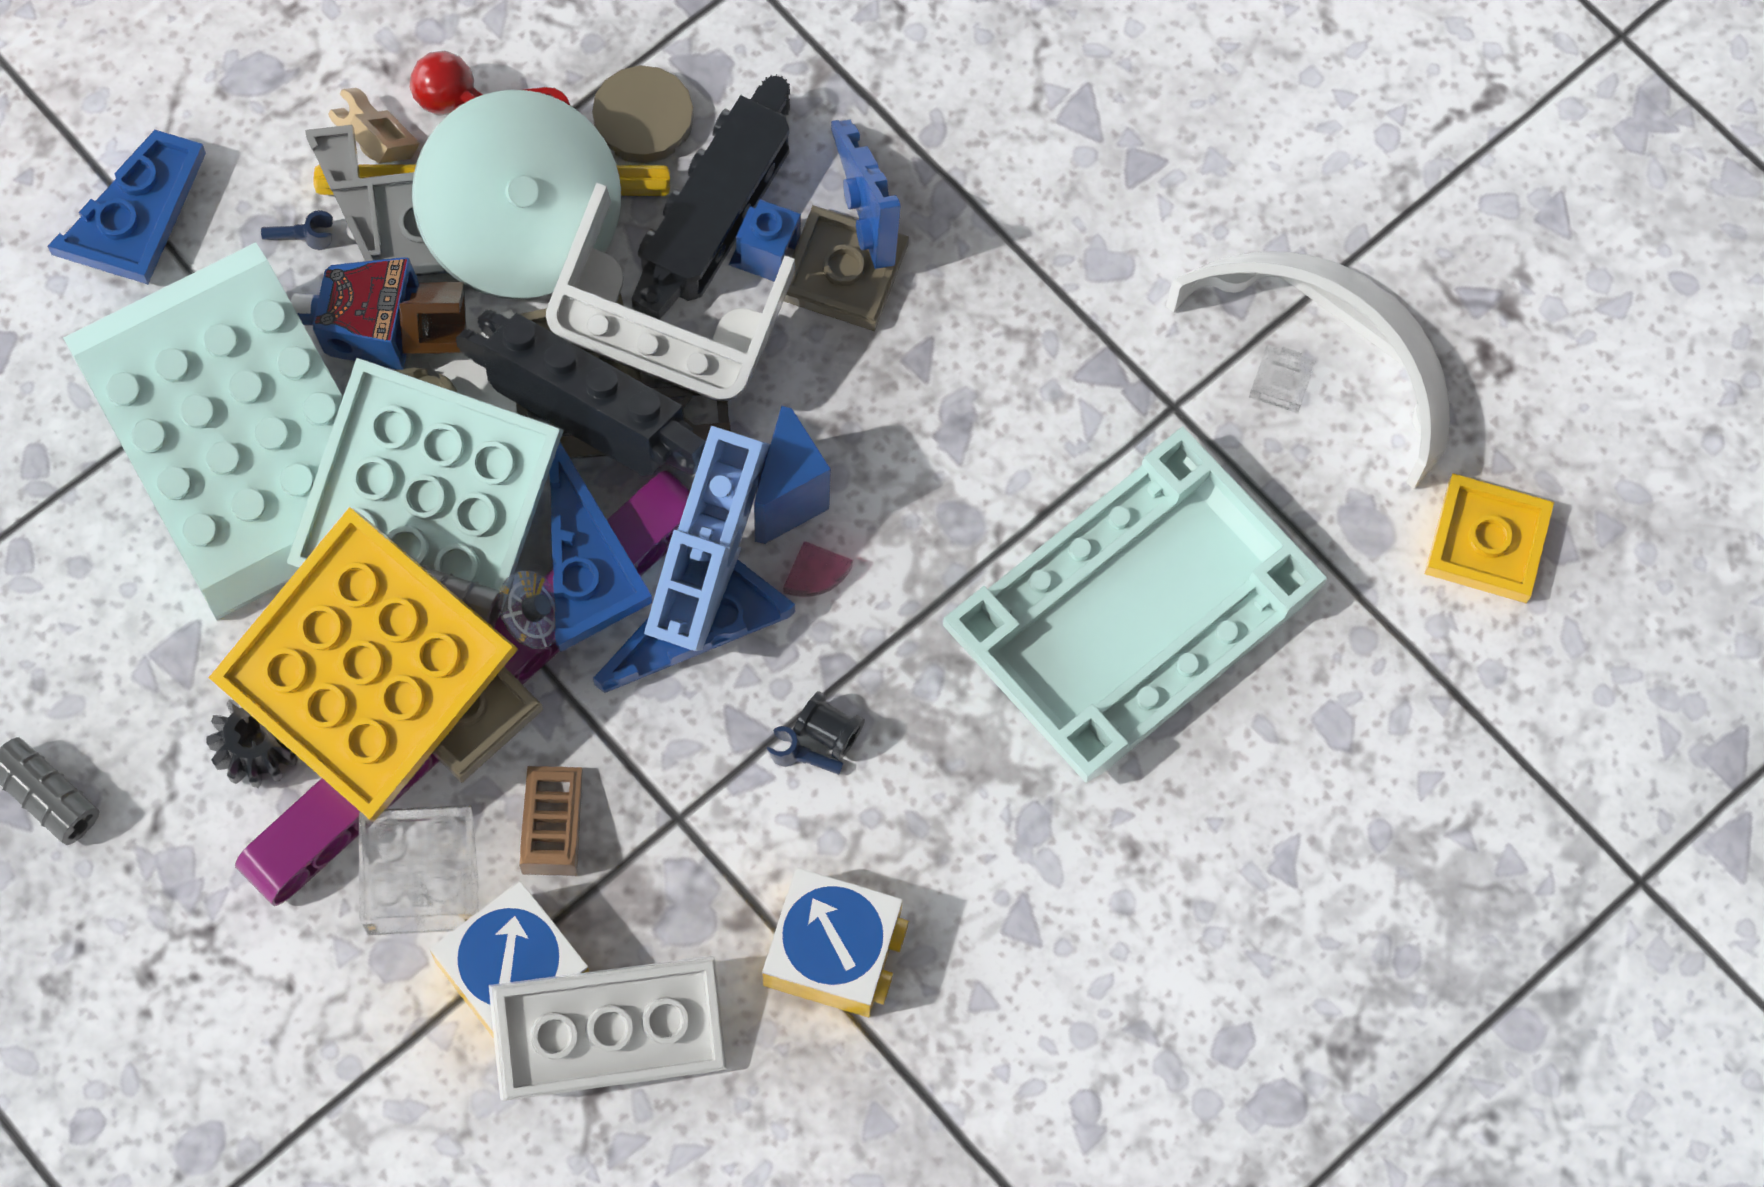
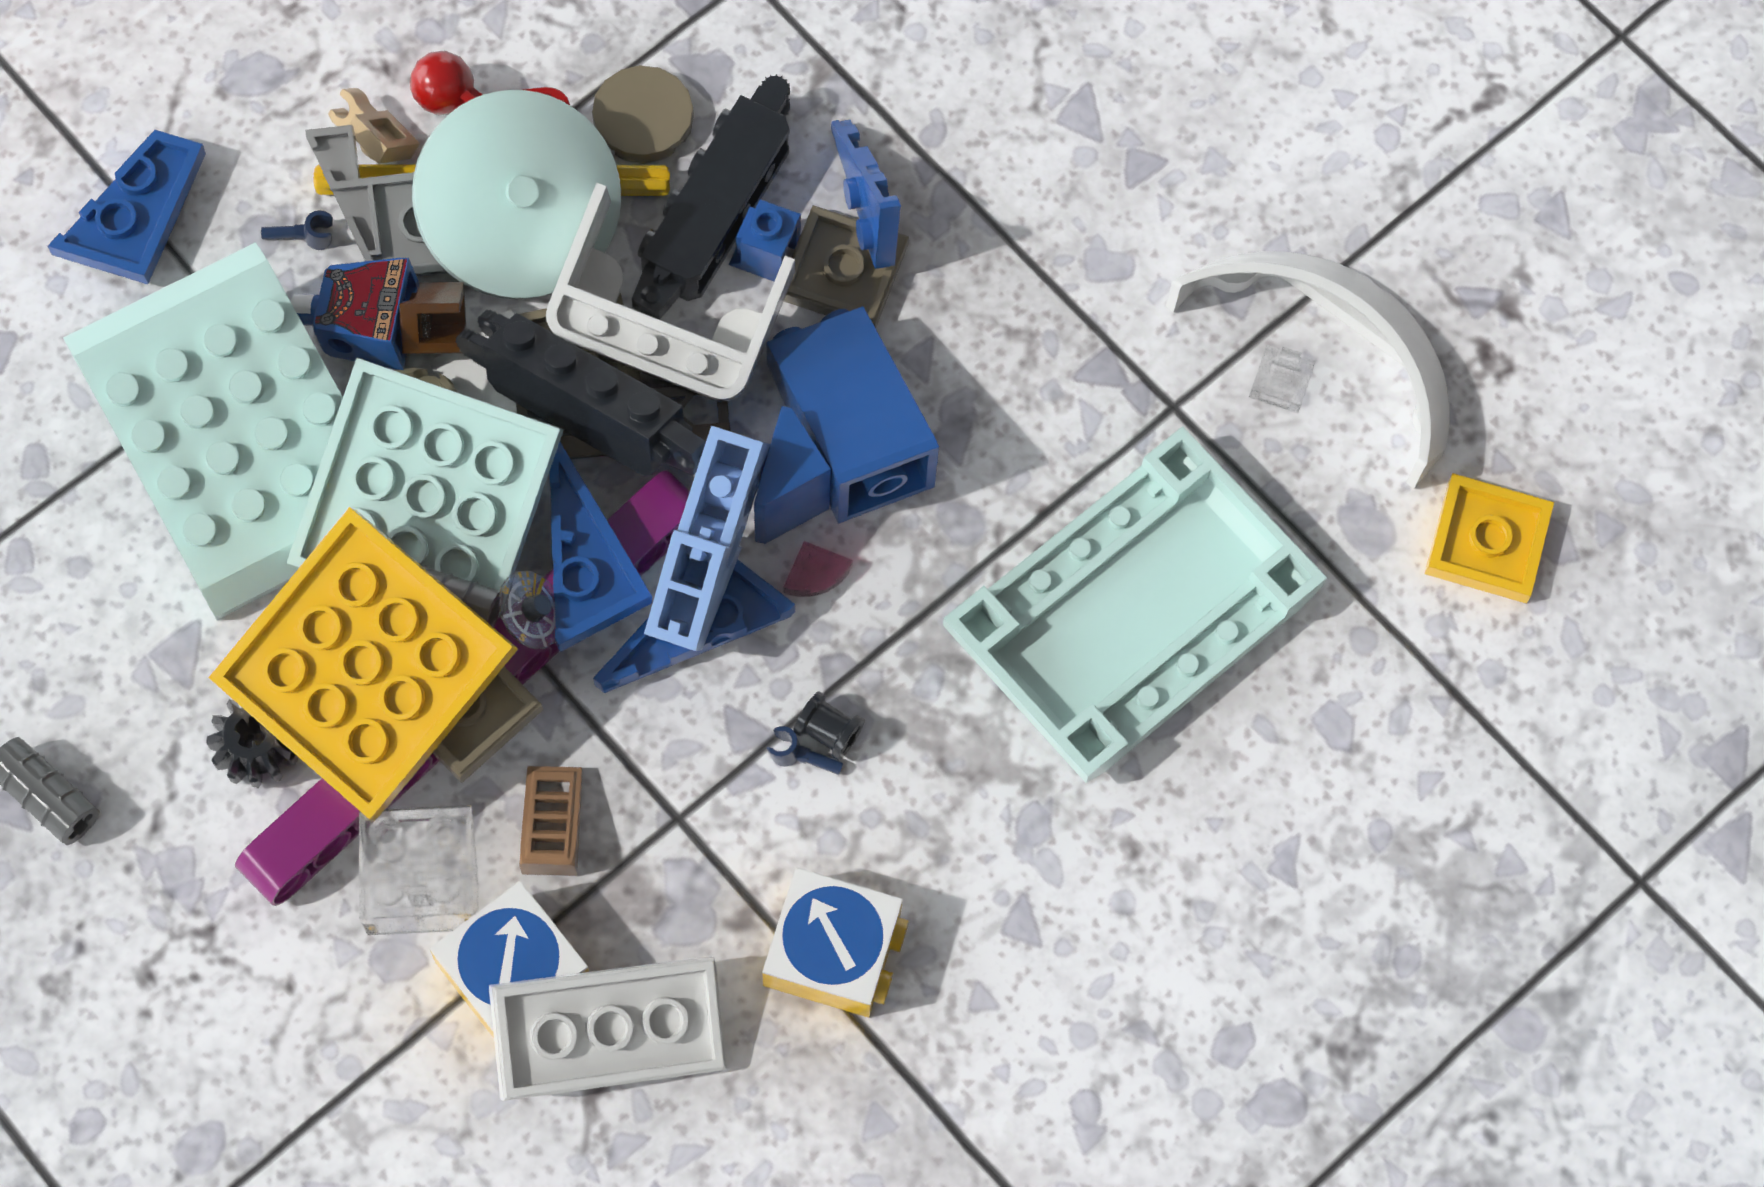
(855, 411): none -> blue slope

